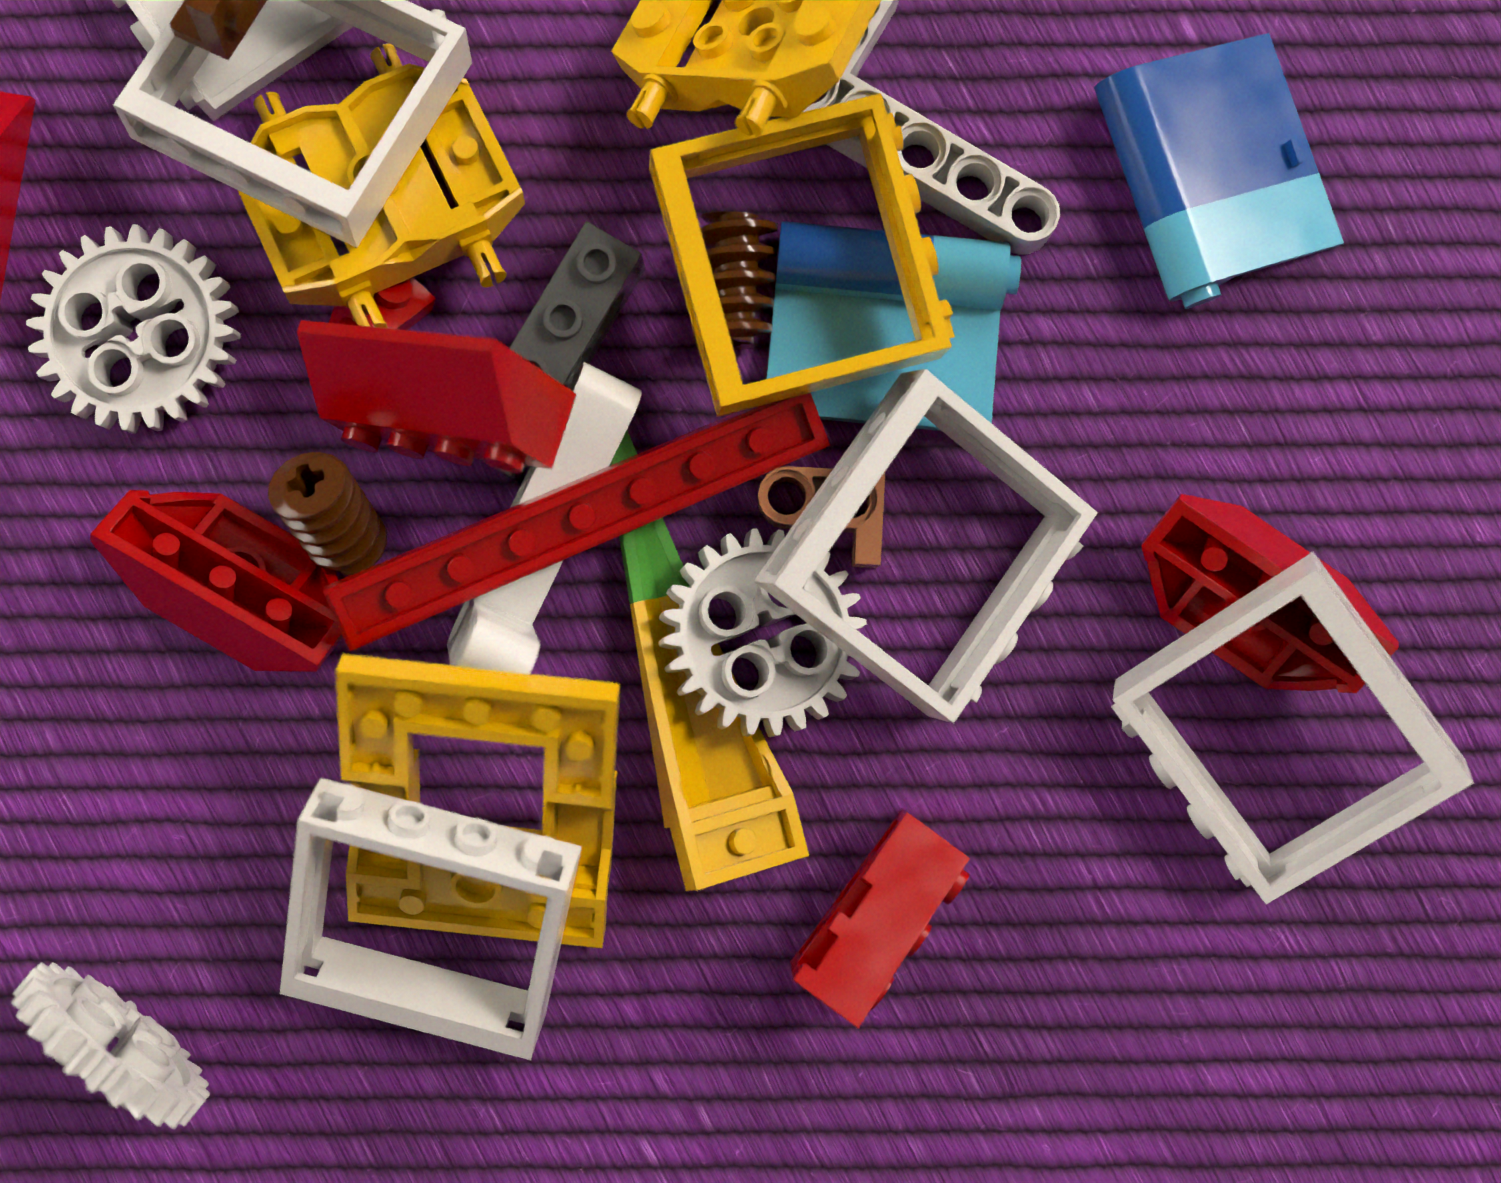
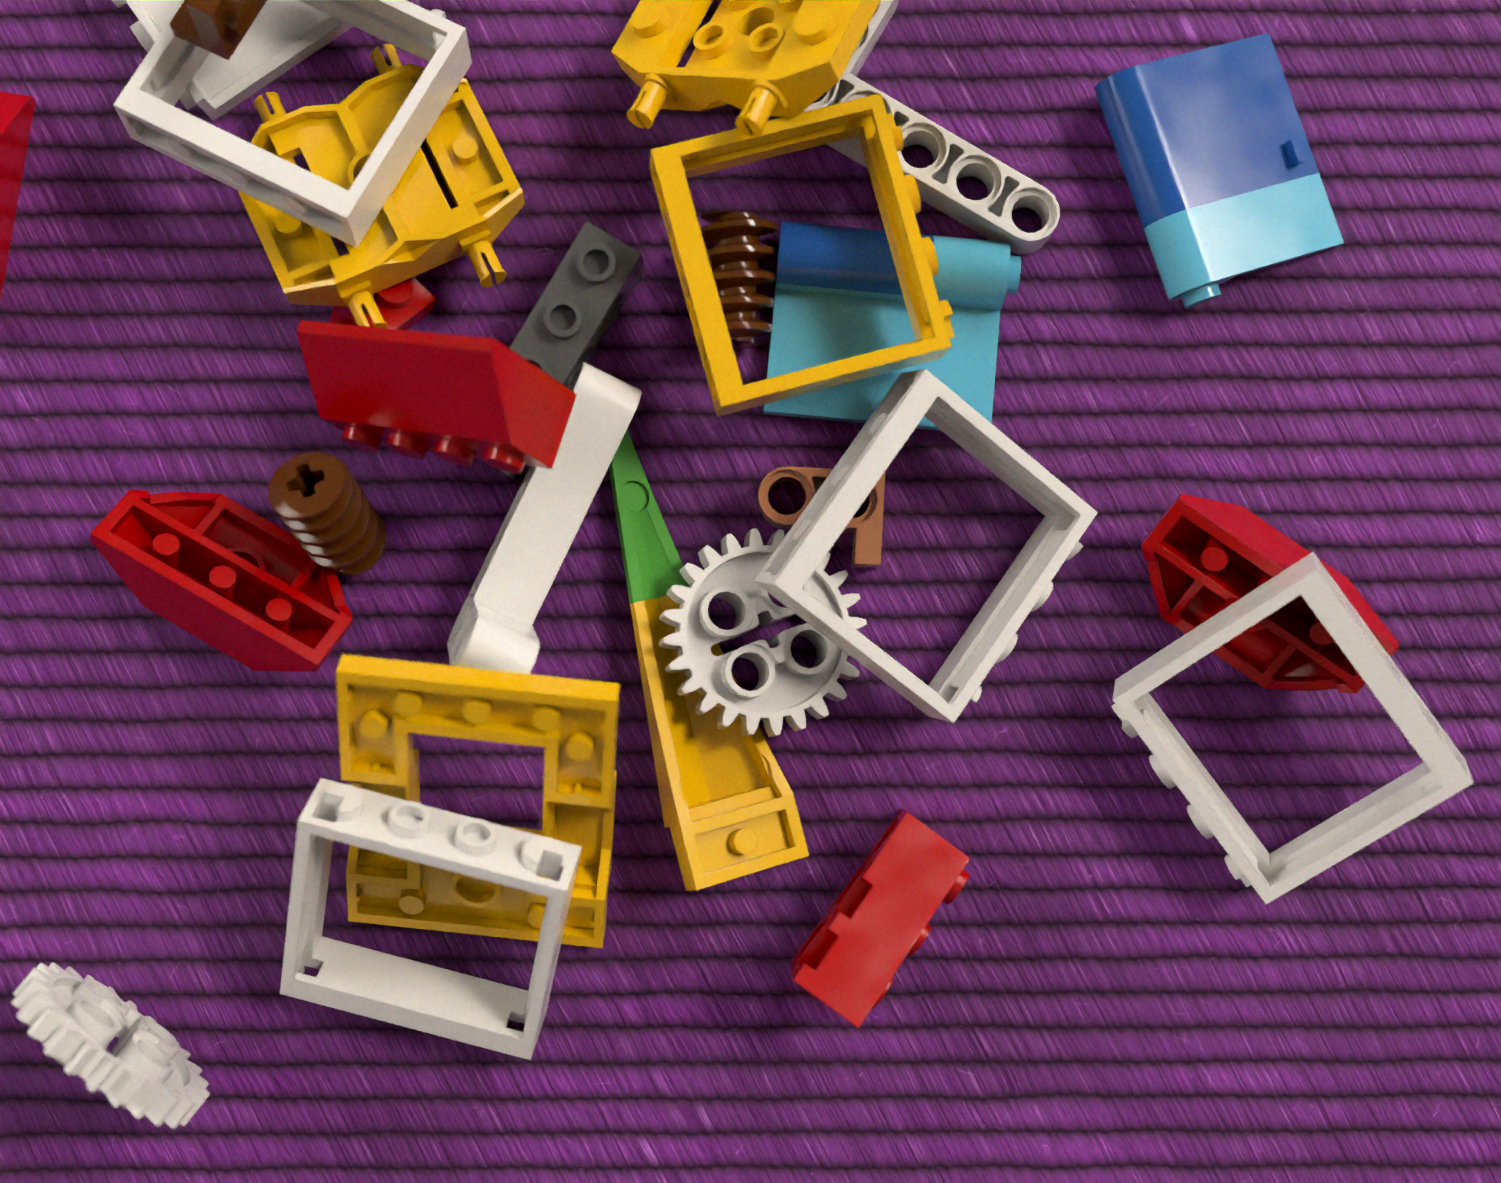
(112, 277): white gear -> none
(573, 518): red tile -> none

